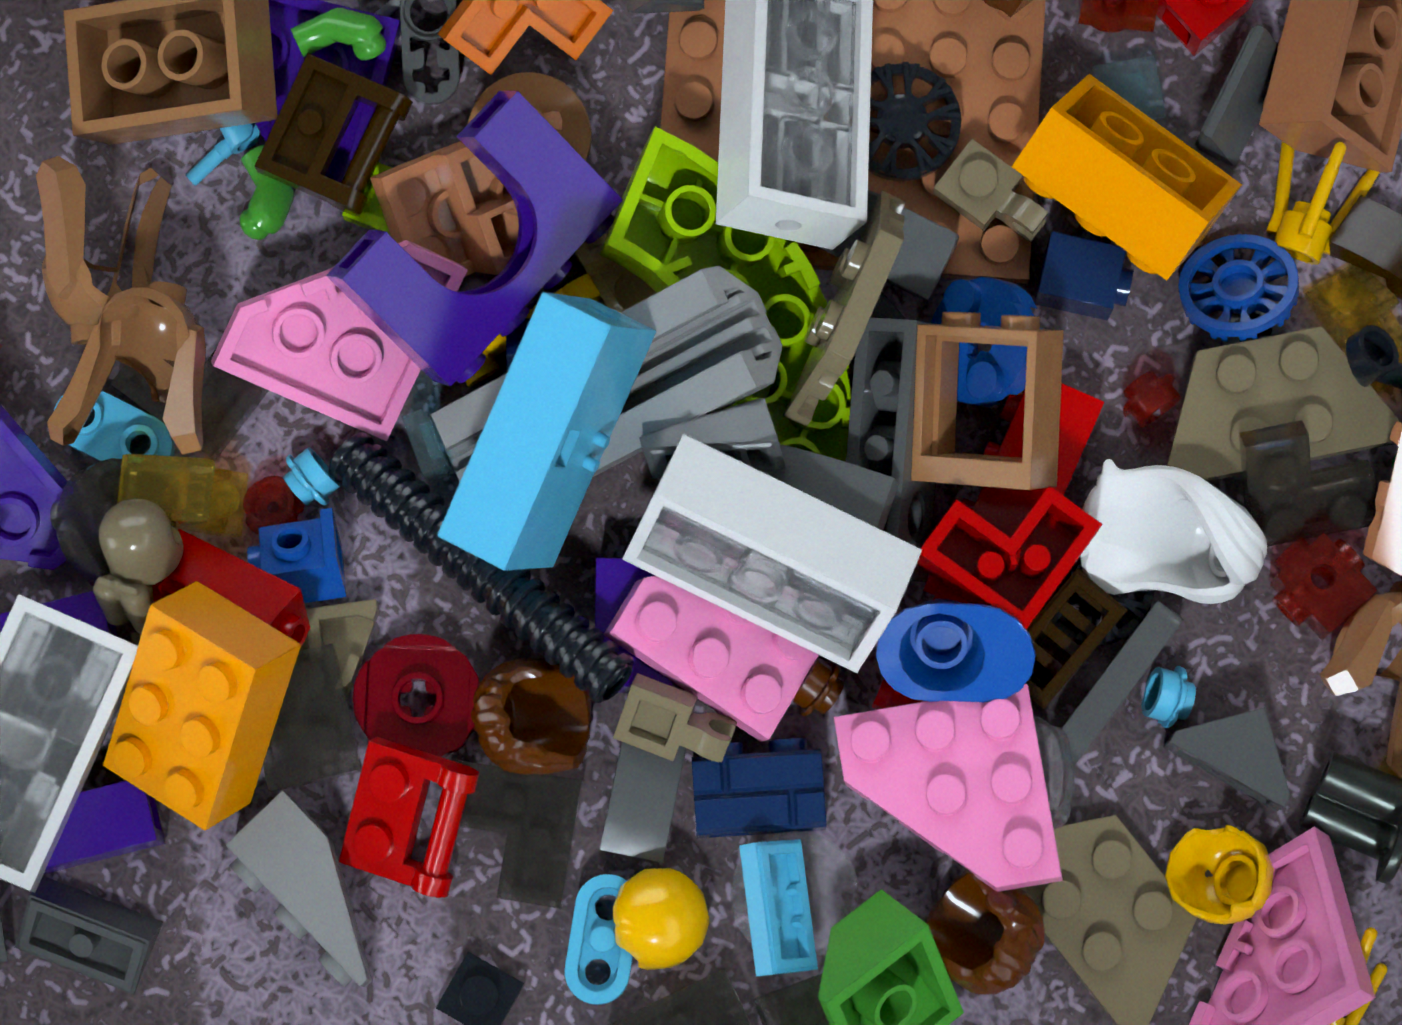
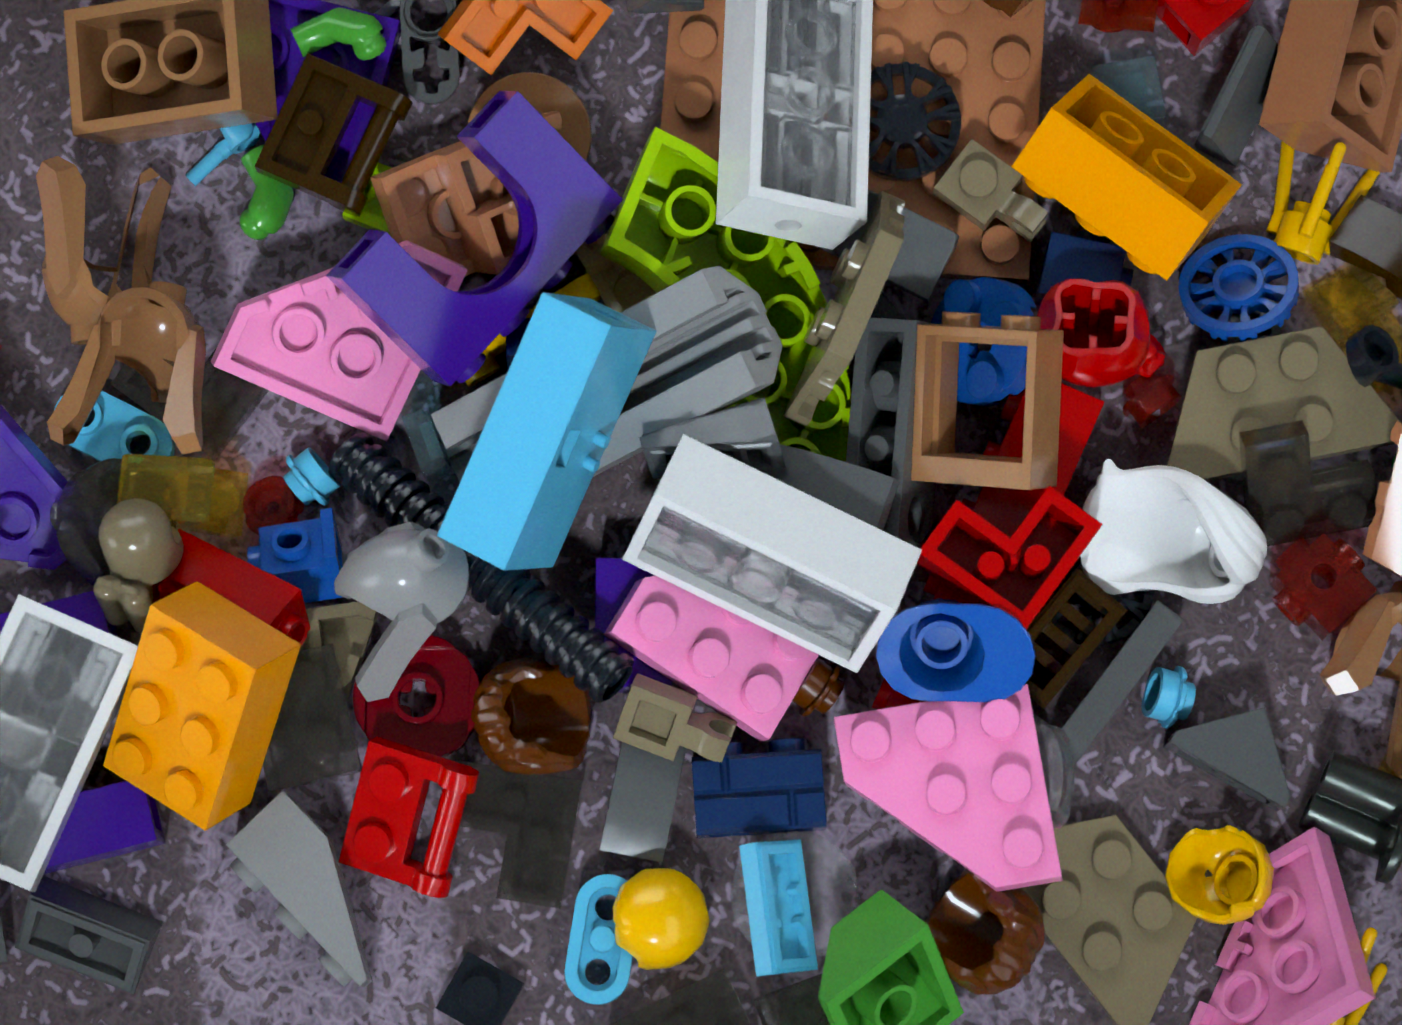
(411, 581): none -> light grey piece
(1103, 331): none -> red piece

